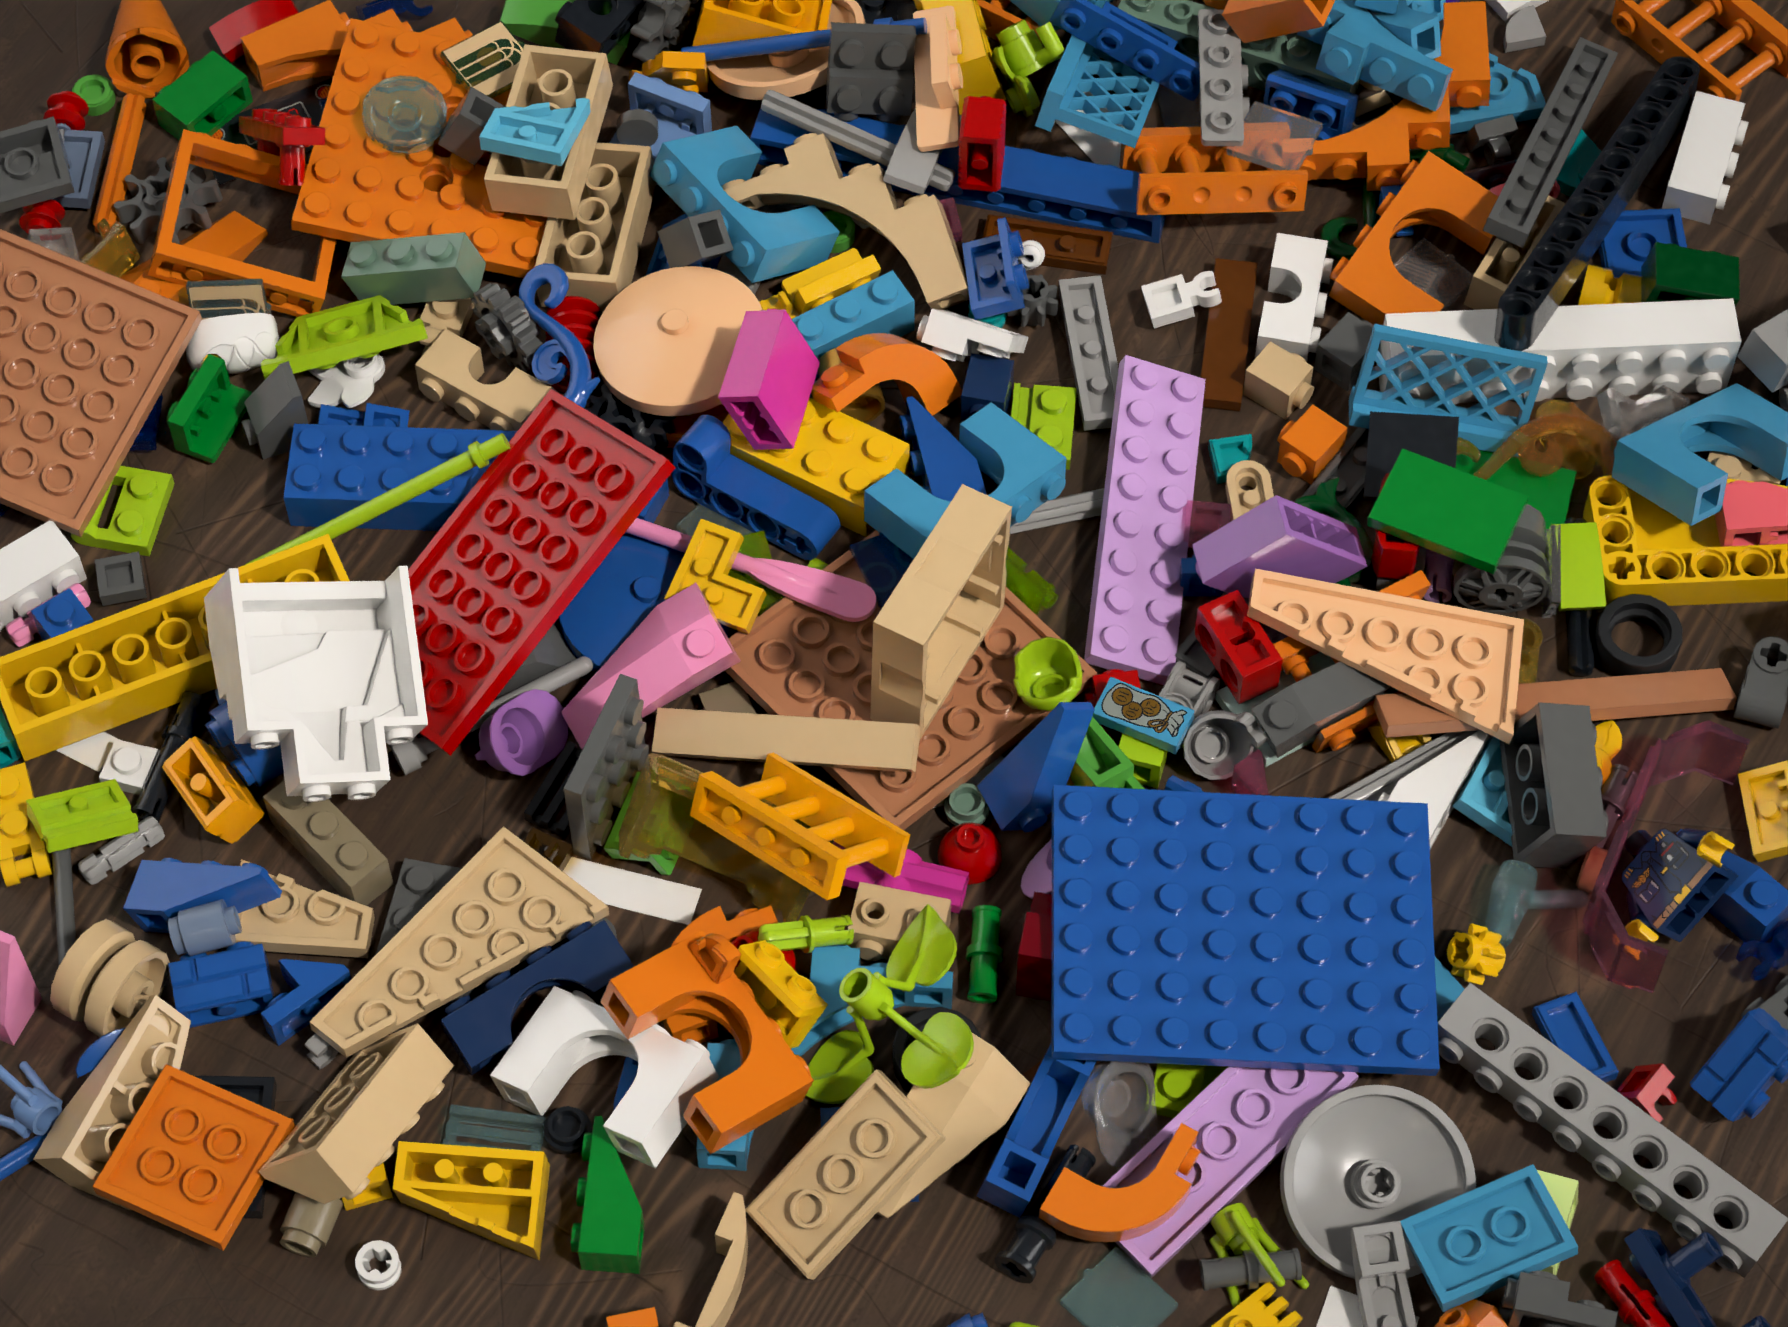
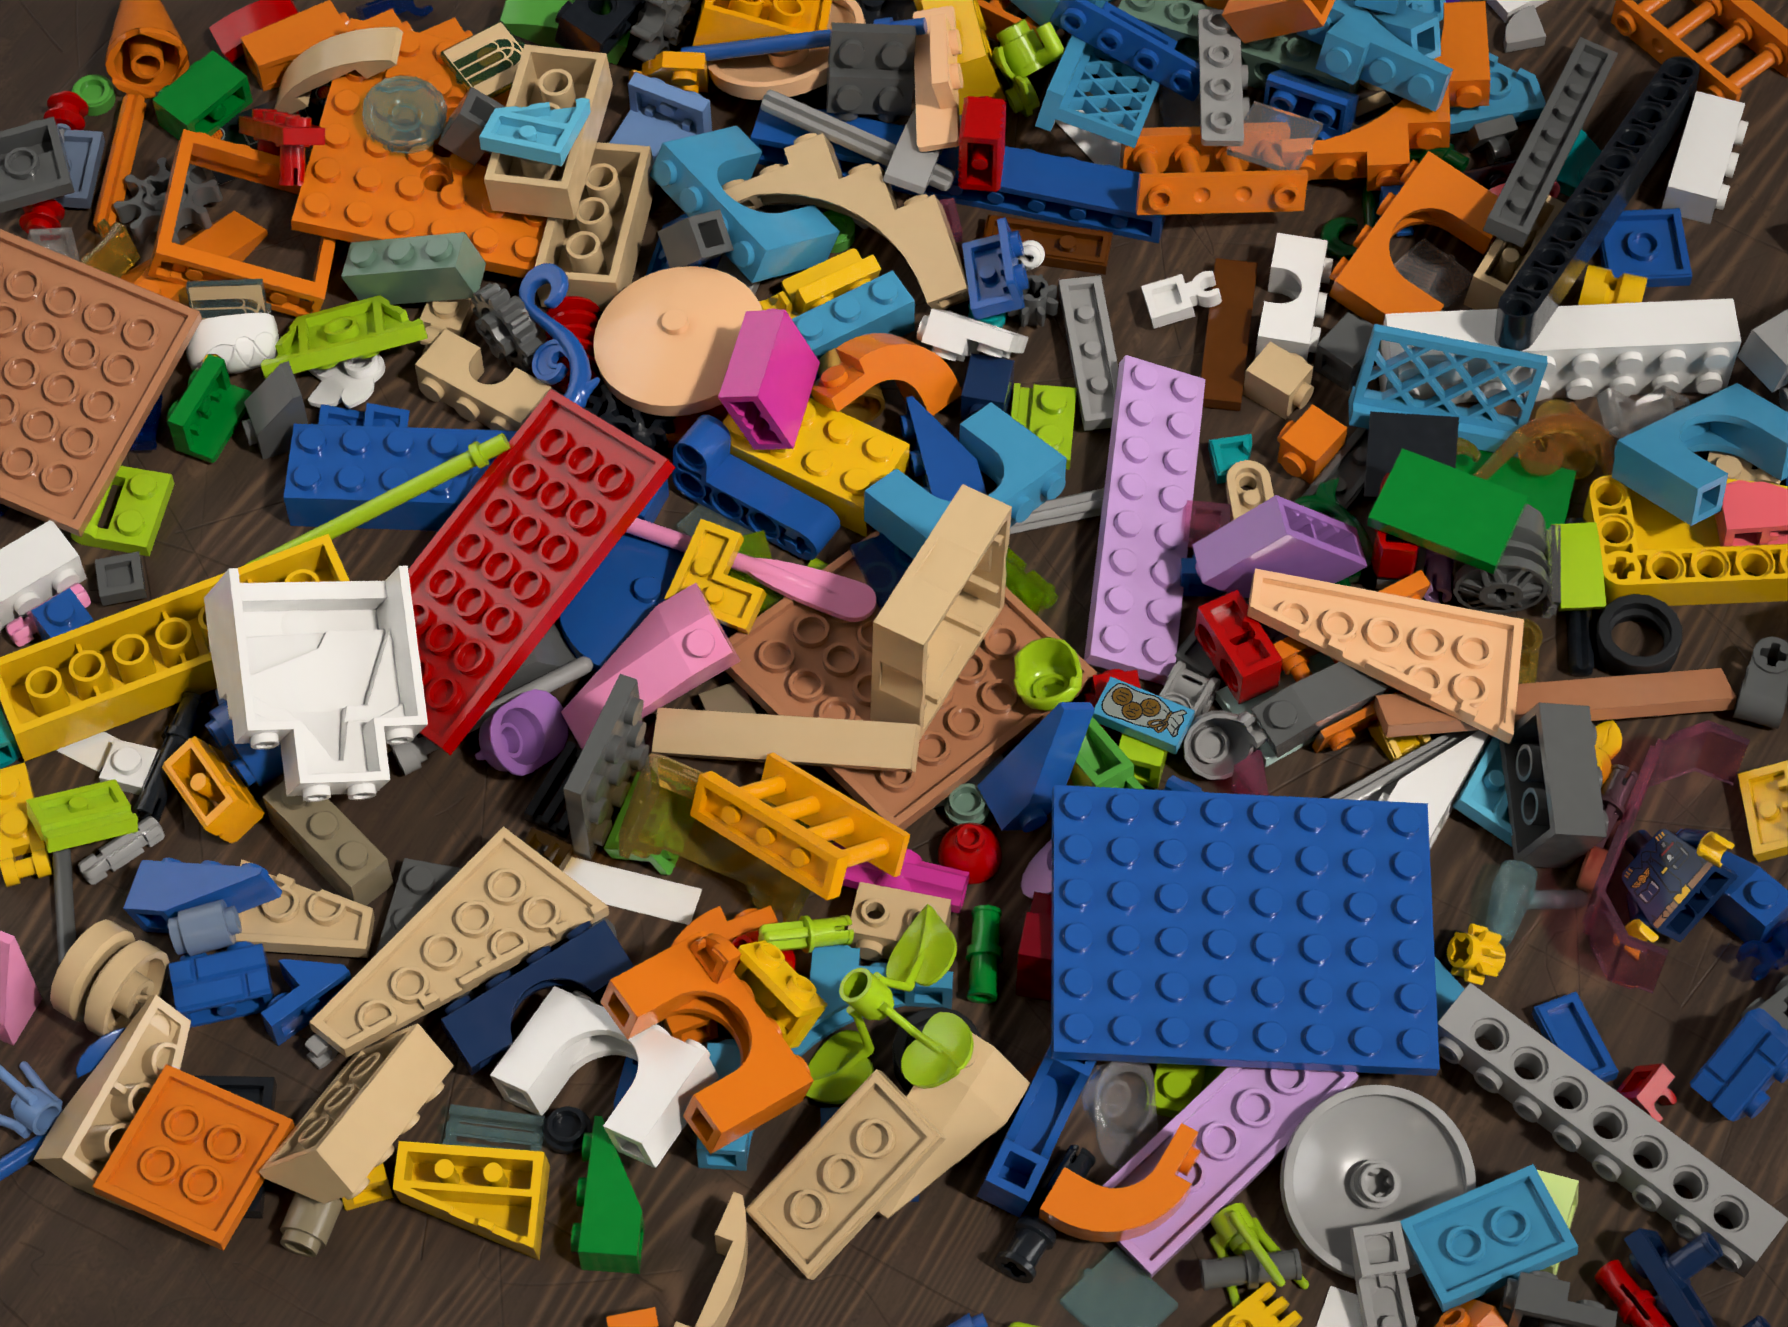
(361, 50): none -> tan slope
(382, 1251): white bush -> none
(637, 128): dark grey tile -> none
(1688, 274): dark green brick -> none

